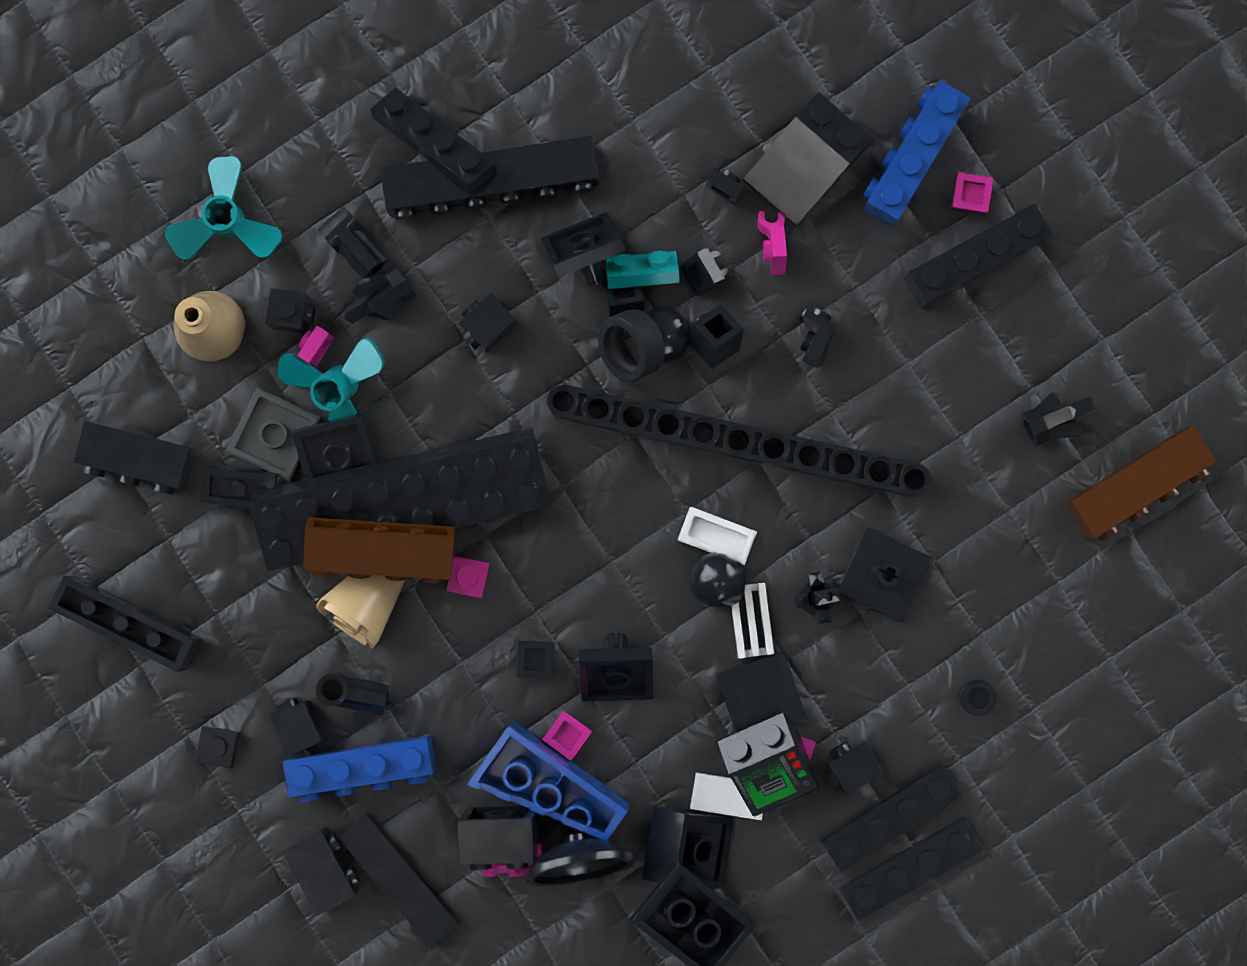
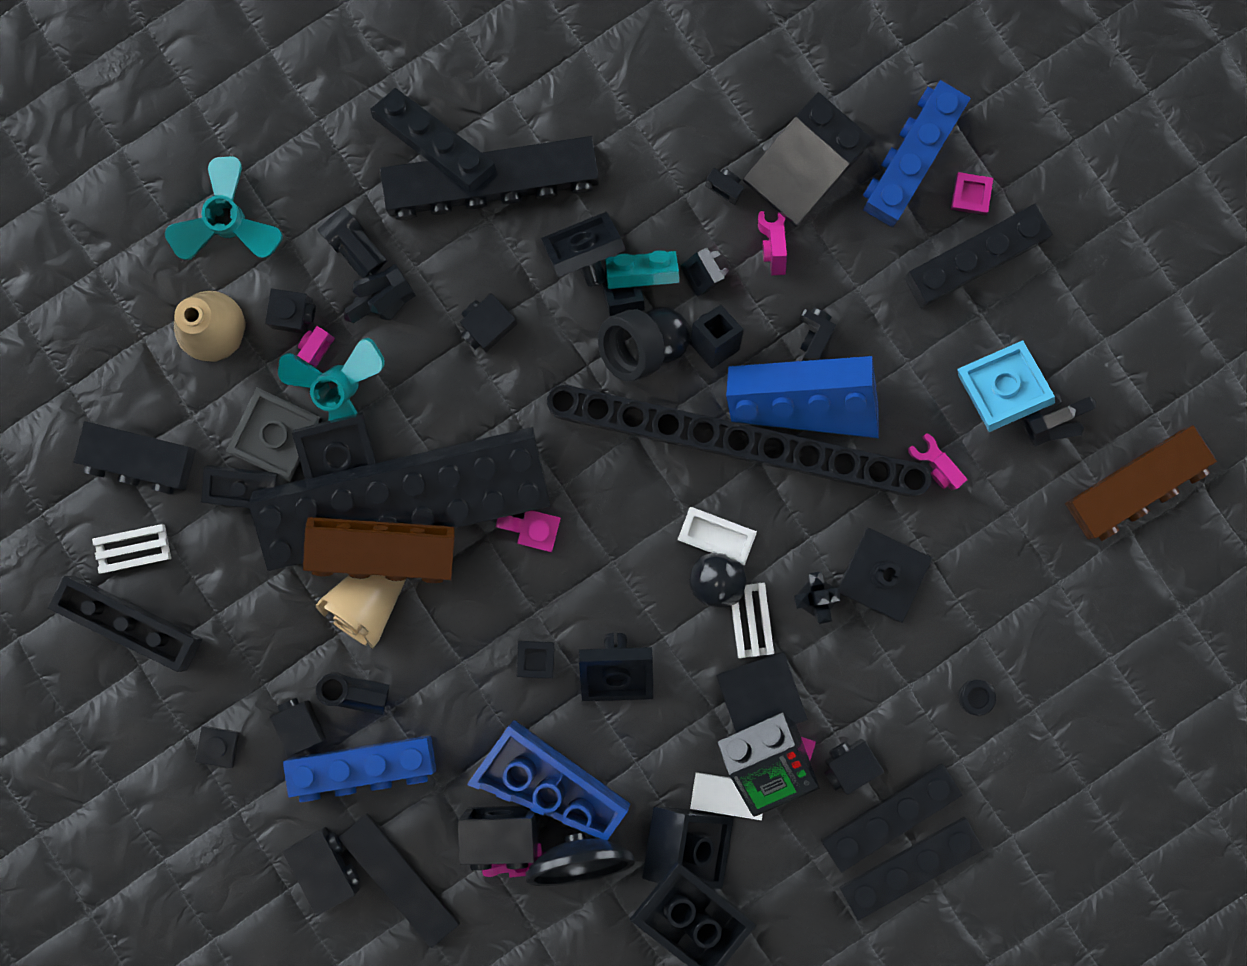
(102, 555): none -> white tile
(468, 577): dark pink plate -> none
(535, 530): none -> dark pink plate
(567, 735): dark pink plate -> none
(807, 395): none -> blue wedge
(944, 470): none -> dark pink plate
(1006, 386): none -> medium azure plate

